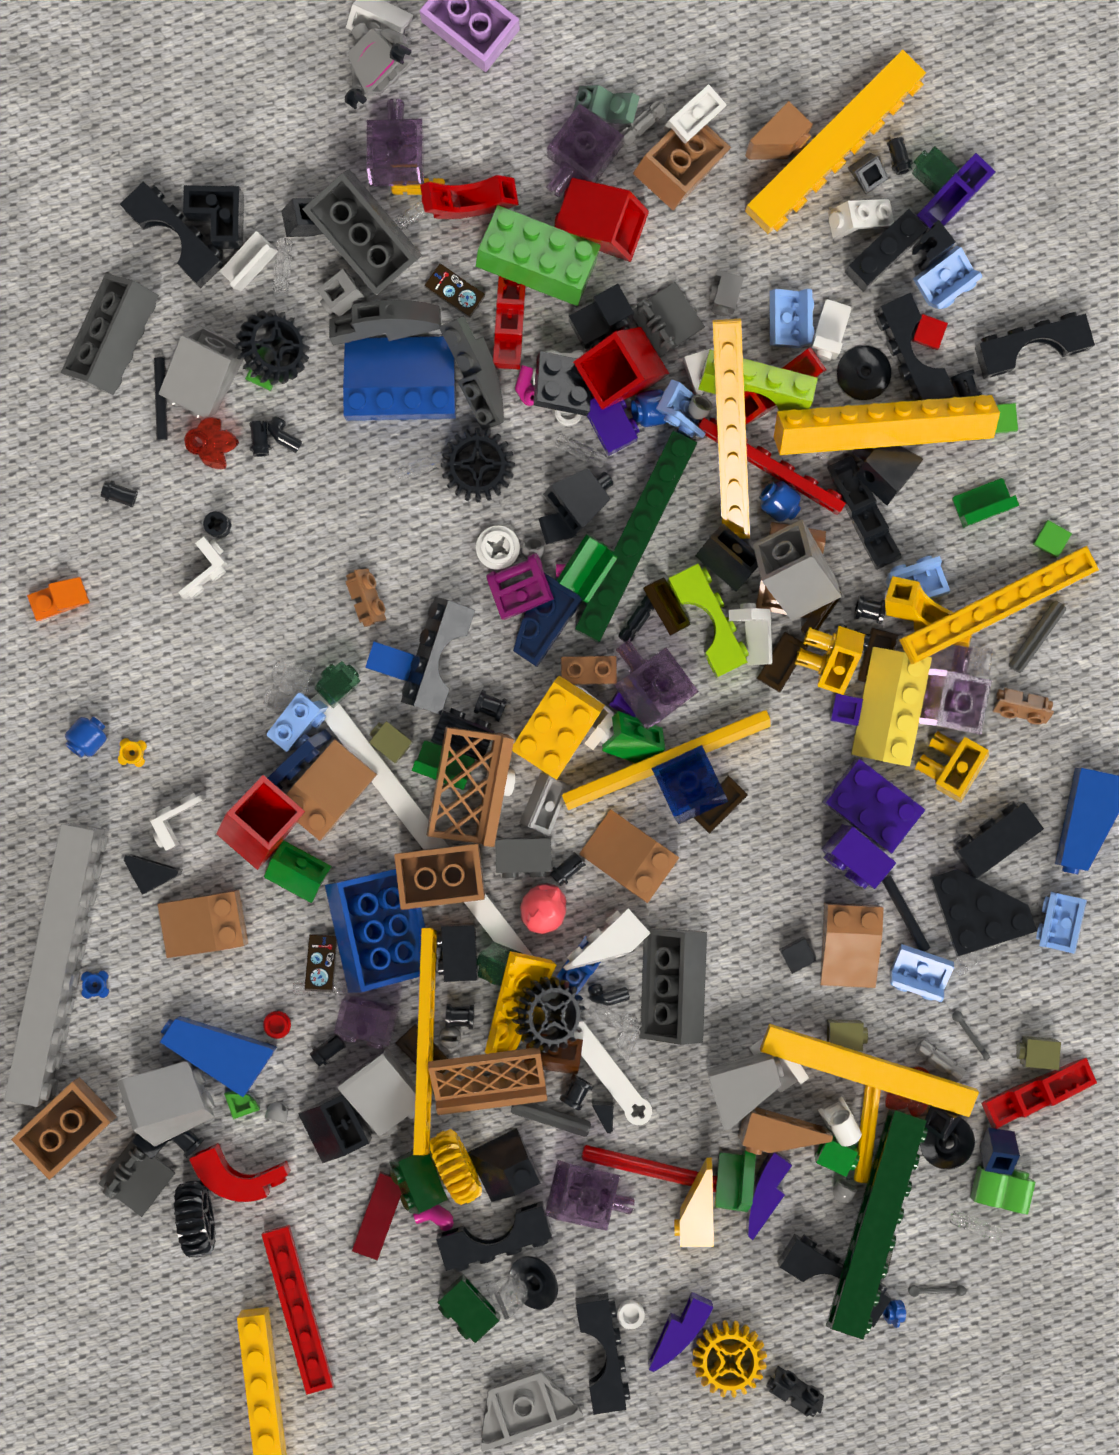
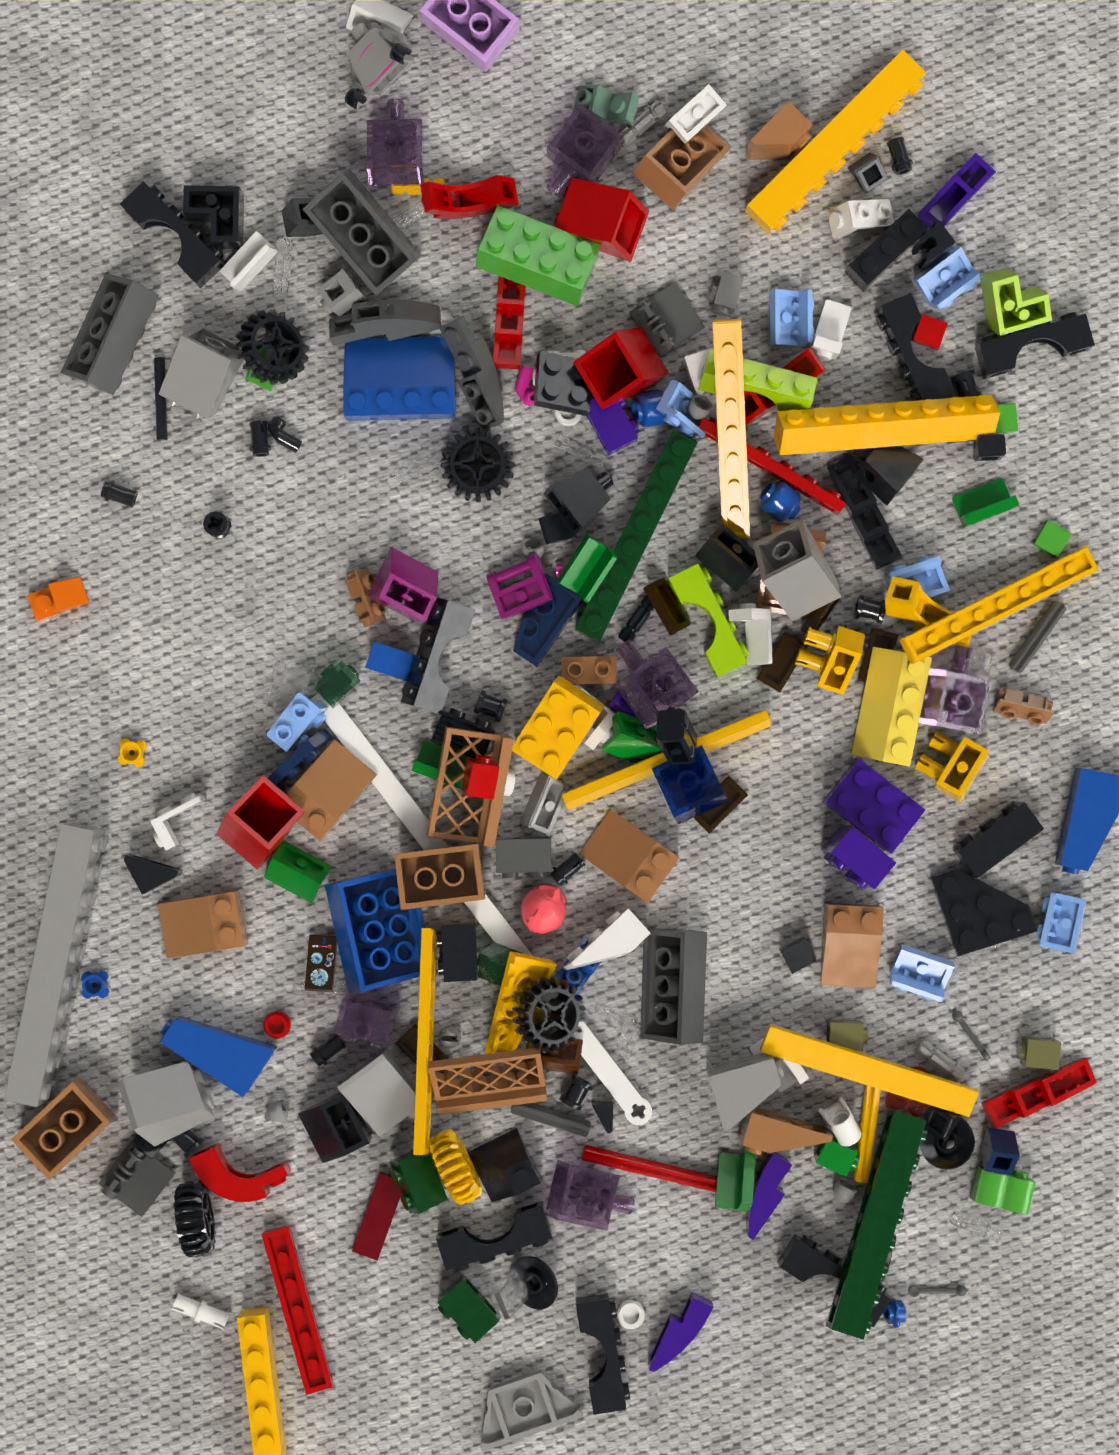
(85, 736): blue head -> none
(200, 1311): none -> white pin
(213, 552): white bracket -> none
(214, 444): clear red plate -> none
(240, 1105): bright green tile -> none
(390, 741): olive brick -> none
(405, 586): none -> magenta slope
(438, 1215): dark pink arm -> none
(454, 290): dark brown tile -> none
(459, 1016): black bush -> none
(480, 777): none -> red brick
(494, 535): white gear -> none
(603, 317): black brick -> none
(607, 998): black arm -> none
(676, 736): none -> black brick
(696, 1211): slope -> none
(737, 1350): yellow gear -> none
(806, 1397): black hinge -> none
(846, 709): dark purple plate -> none
(858, 385): black dish -> none
(905, 913): black bar -> none
(934, 169): clear green brick -> none
(989, 447): none -> black slope
(1009, 307): none -> lime brick

